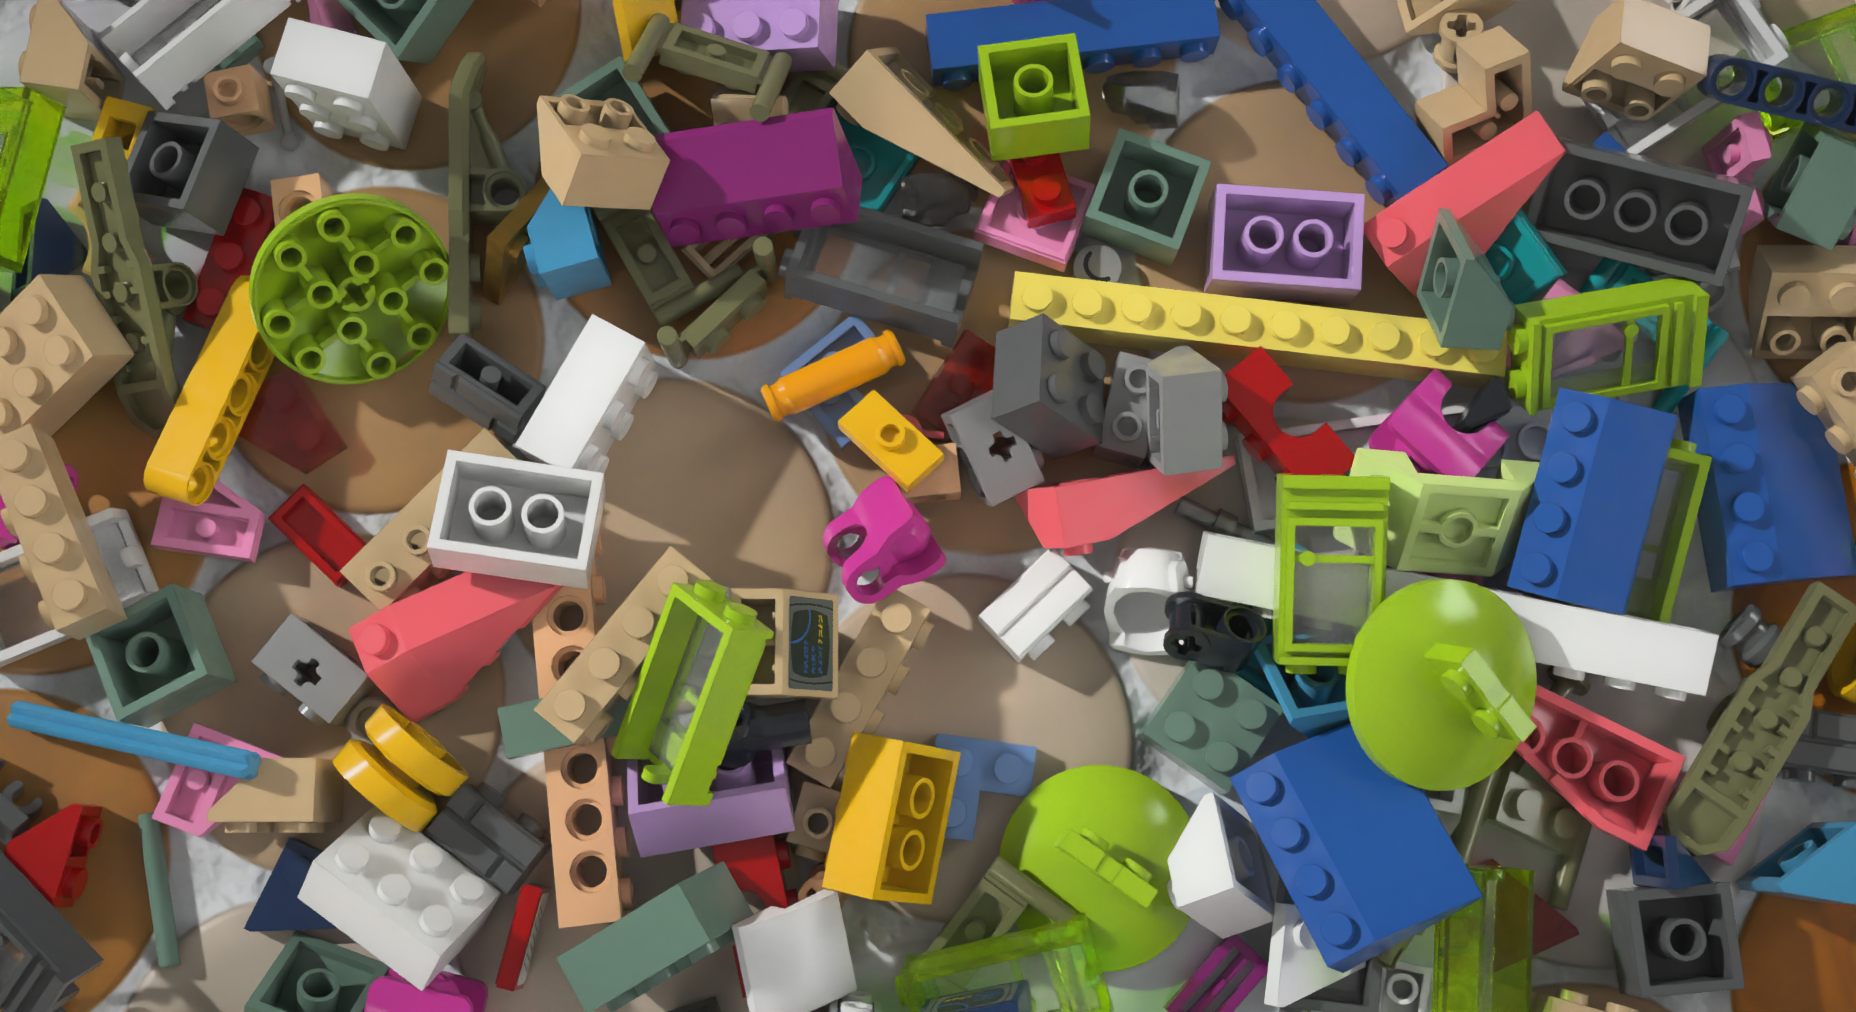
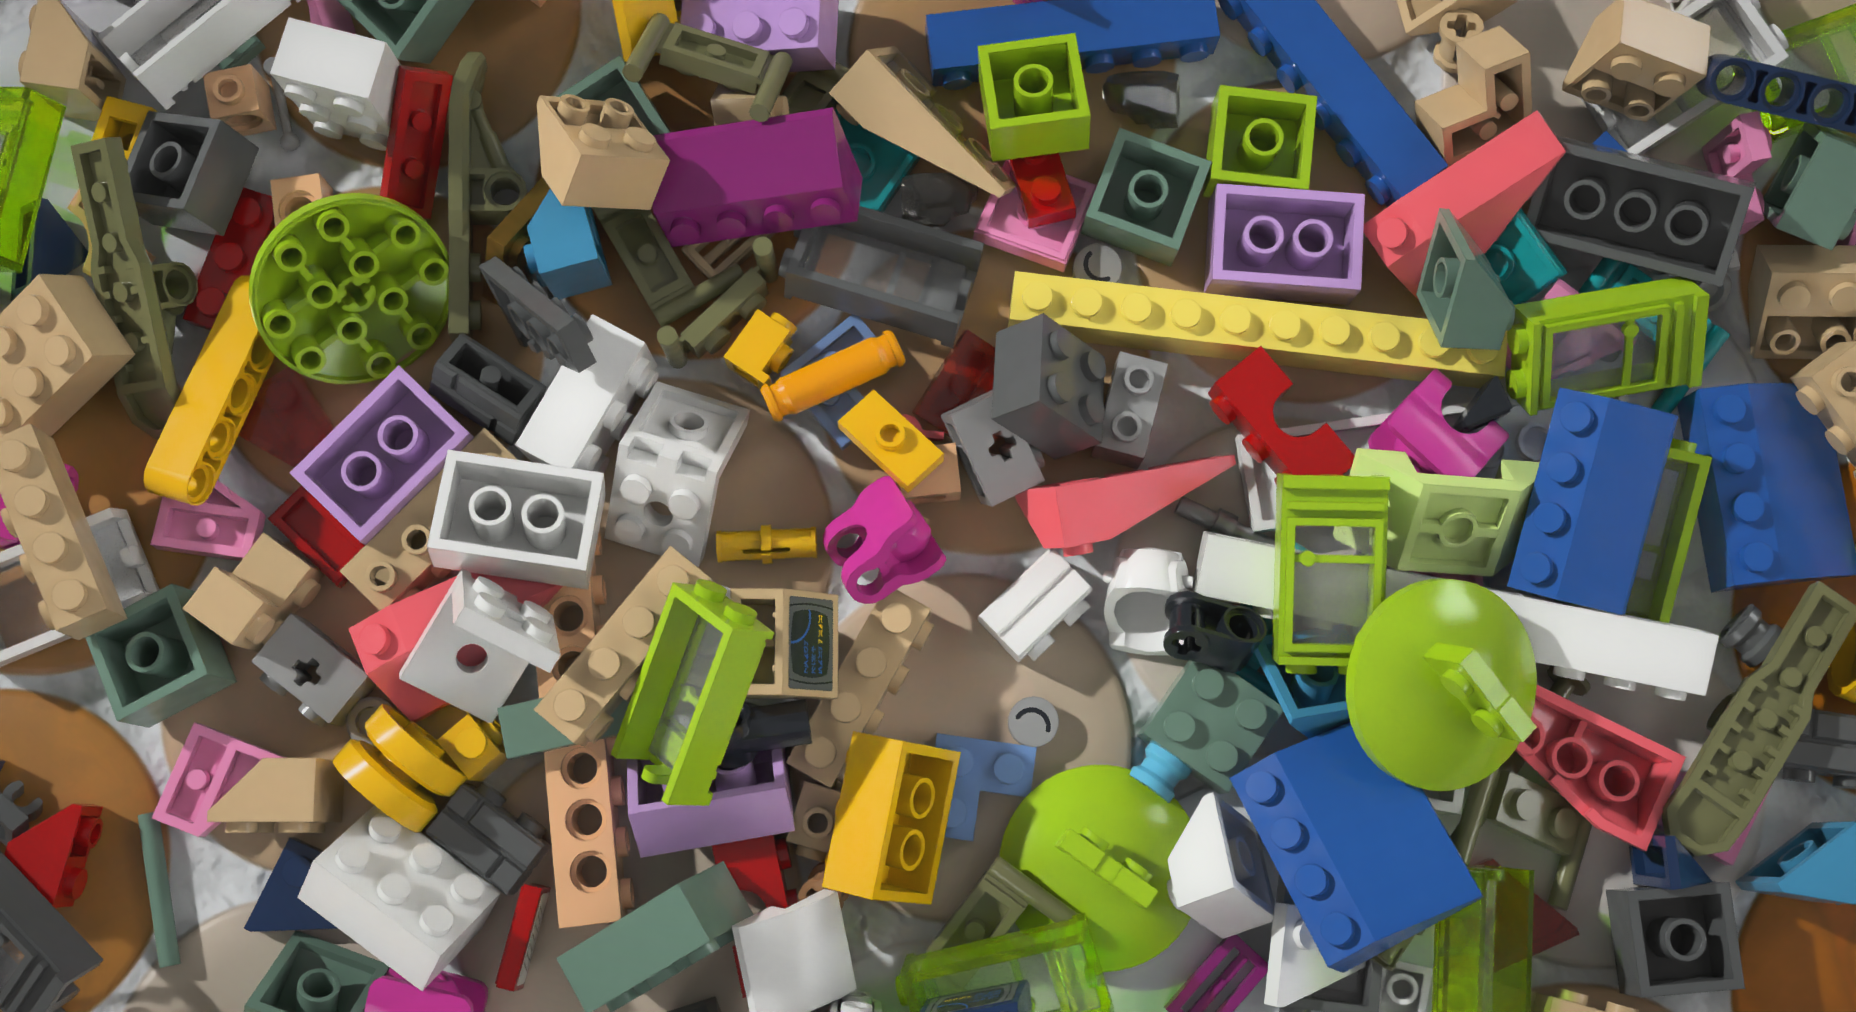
(135, 740): dark azure axle -> none
(257, 595): none -> tan brick
(381, 455): none -> lavender brick
(416, 137): none -> red plate
(475, 746): none -> yellow brick
(489, 617): none -> white bracket
(537, 319): none -> dark grey wing
(672, 467): none -> white bracket
(761, 348): none -> yellow brick
(766, 544): none -> yellow pin
(1033, 721): none -> light grey tile
(1160, 771): none -> medium azure wheel
(1185, 412): light grey slope -> none
(1260, 139): none -> lime brick

